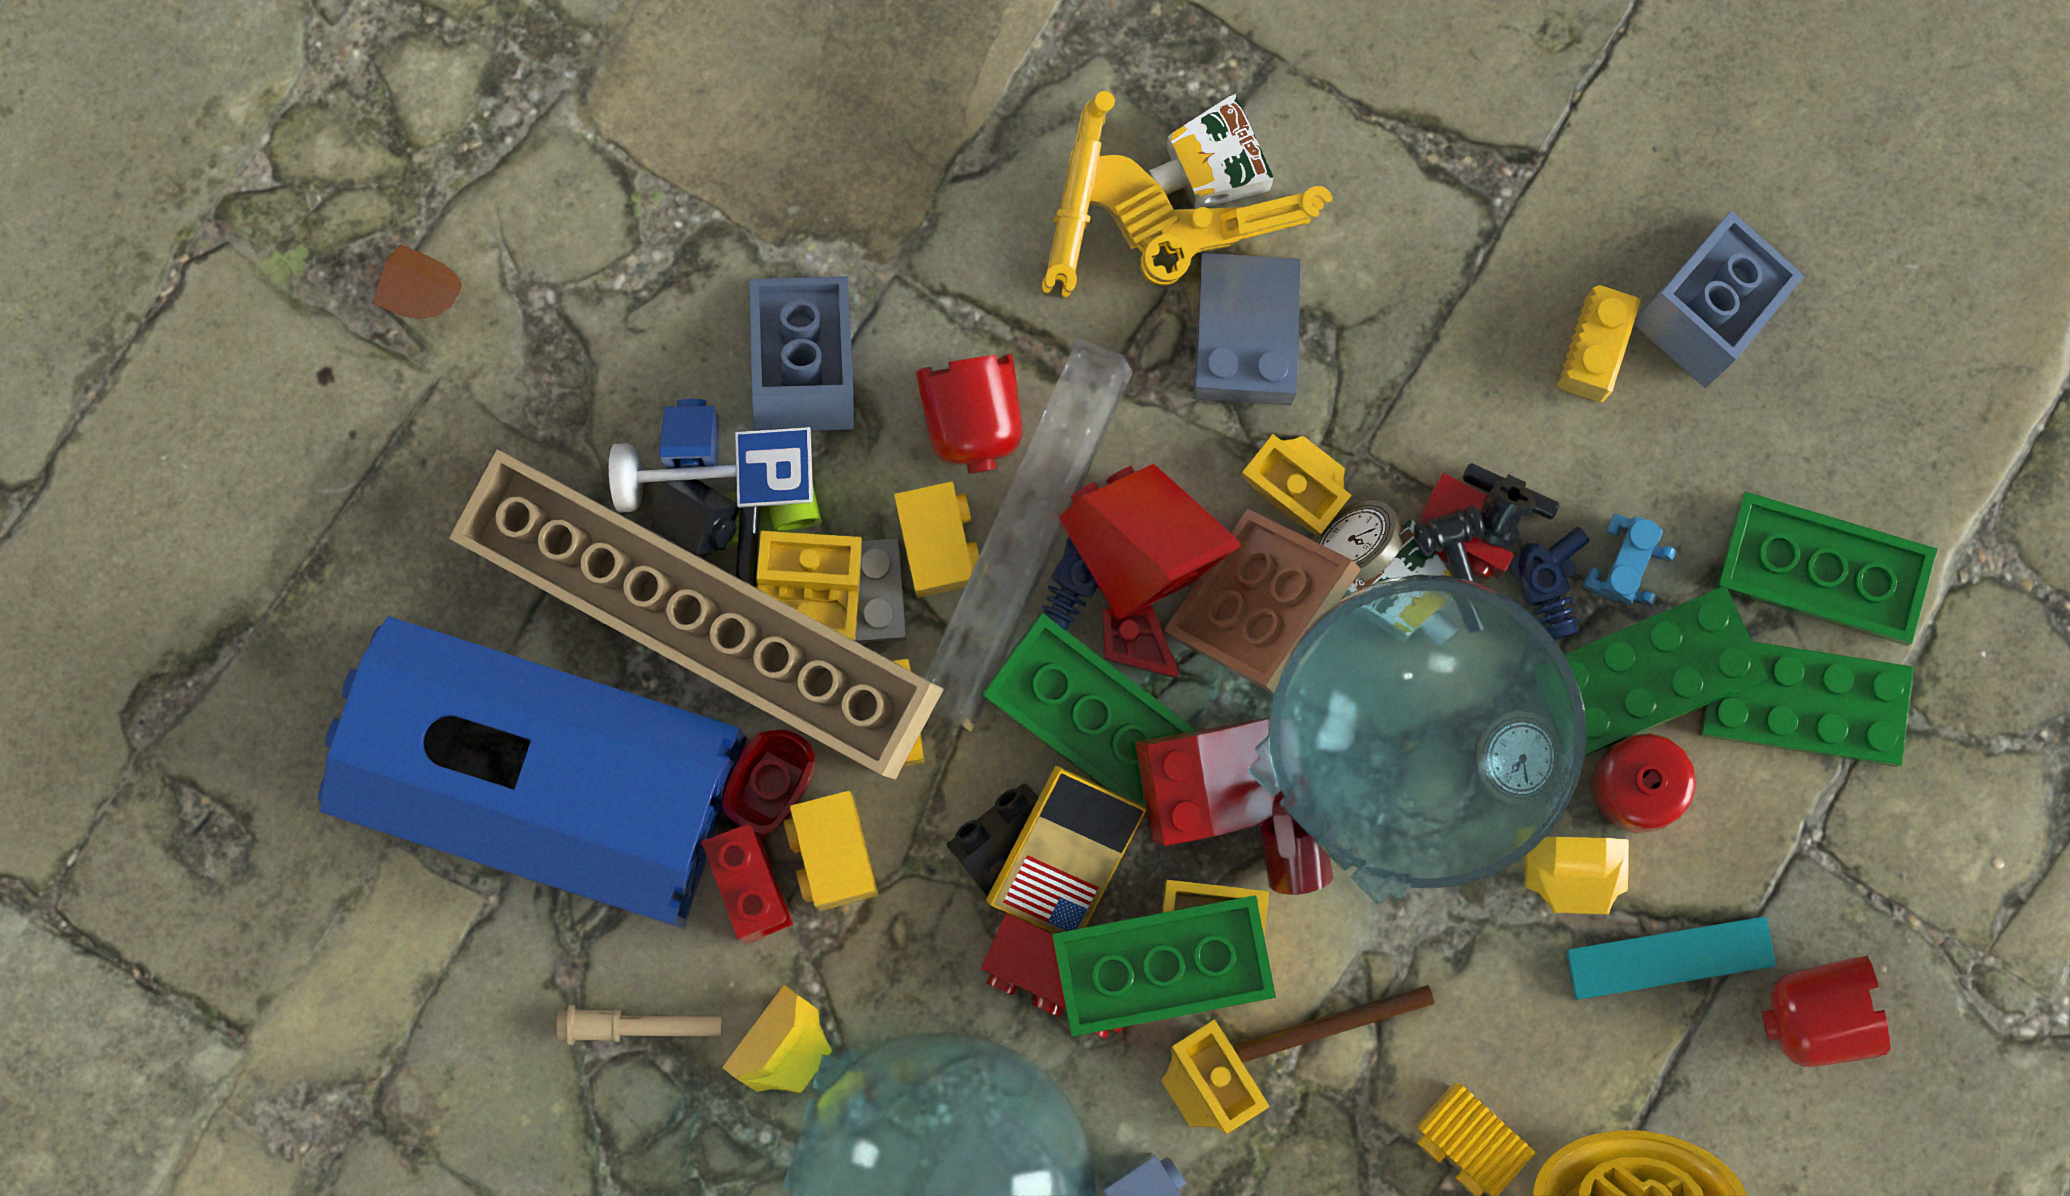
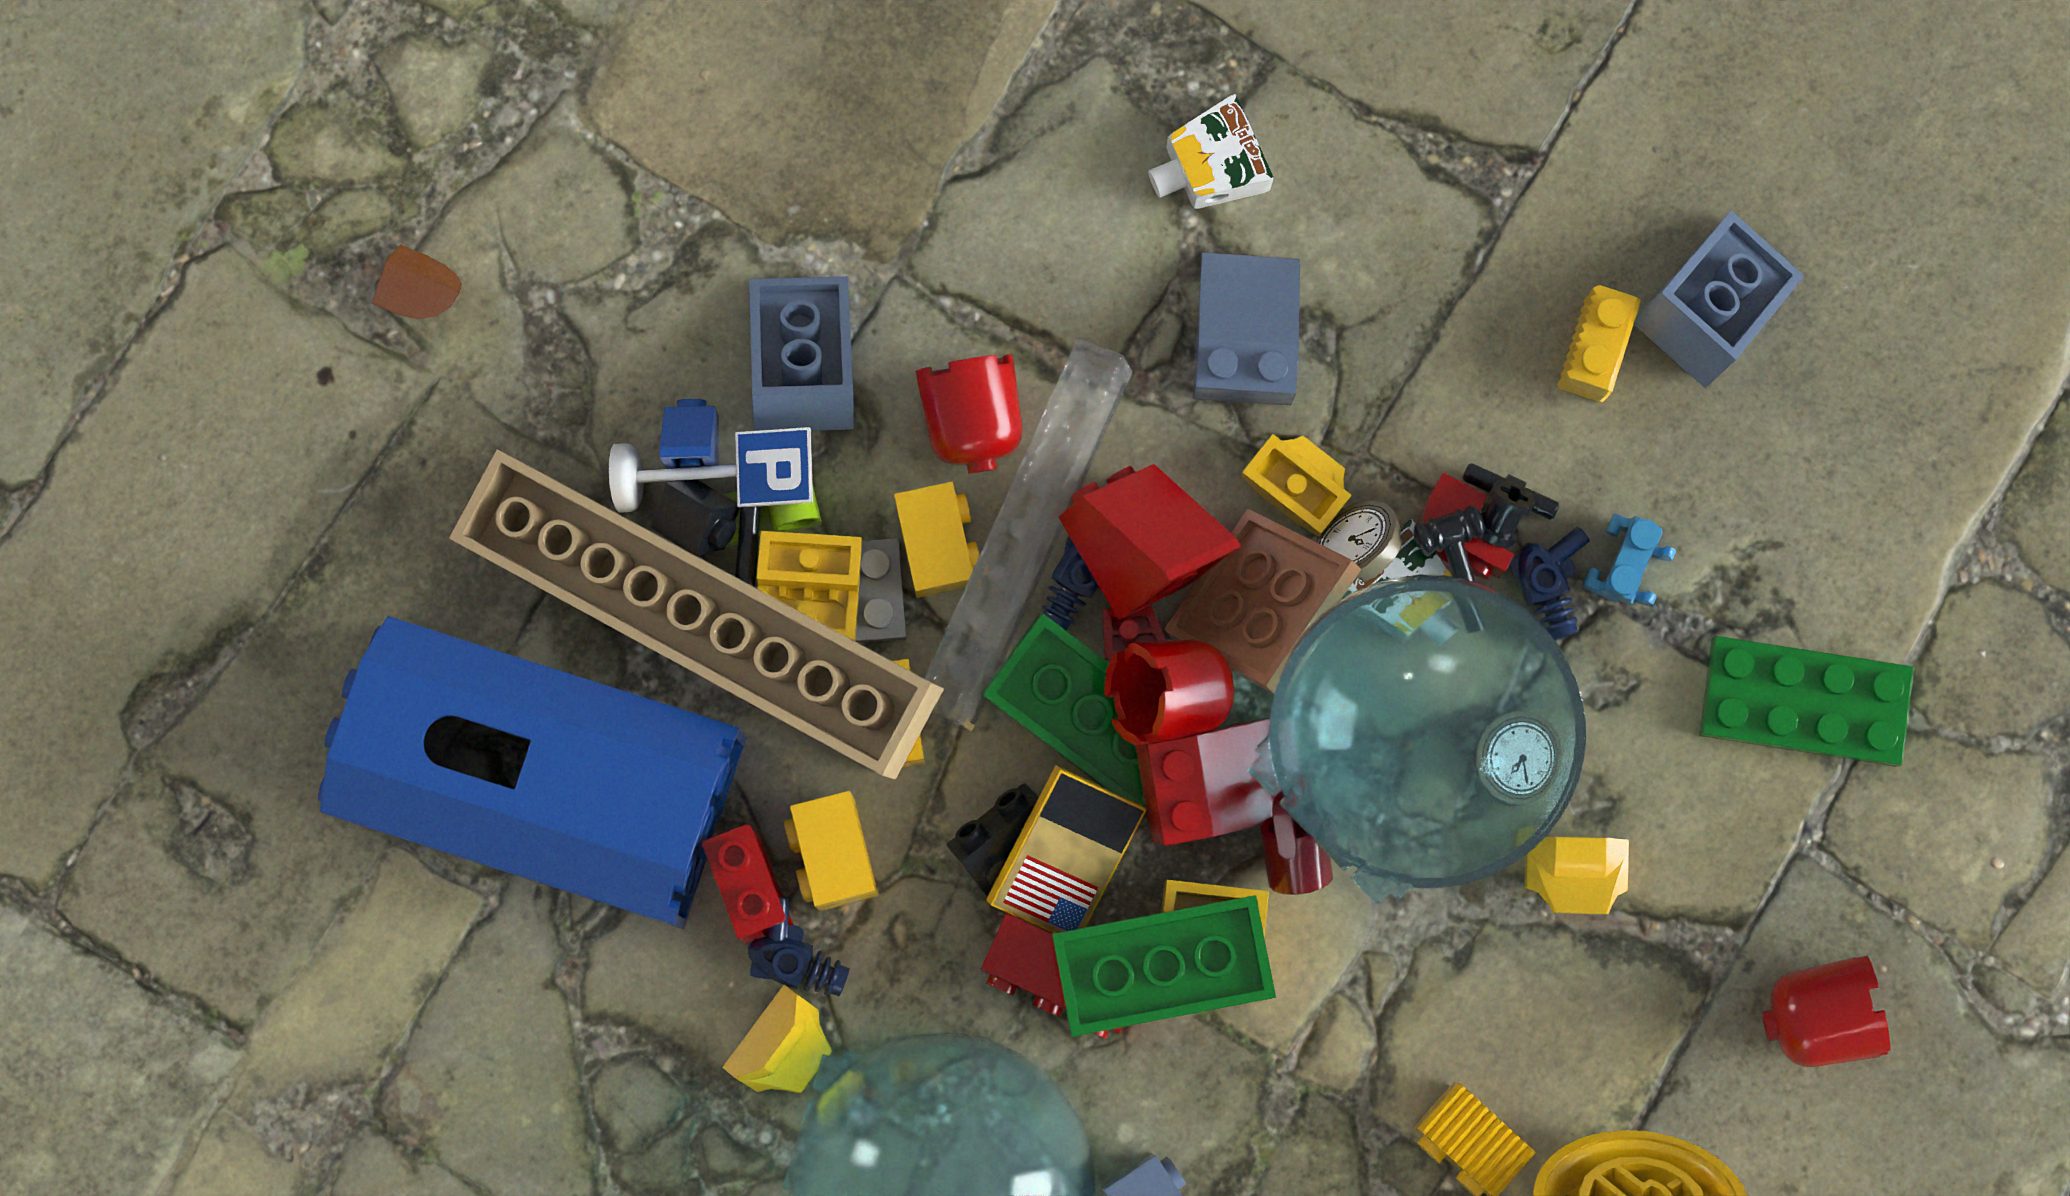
(611, 1025): tan pin -> none
(768, 780): red piece -> none
(789, 959): none -> dark blue piece
(1146, 214): yellow piece -> none
(1169, 690): none -> red cylinder
(1211, 1082): yellow slope -> none
(1334, 1023): reddish brown bar -> none
(1628, 798): red head -> none
(1664, 668): green plate -> none
(1670, 958): teal tile -> none
(1826, 568): green plate -> none

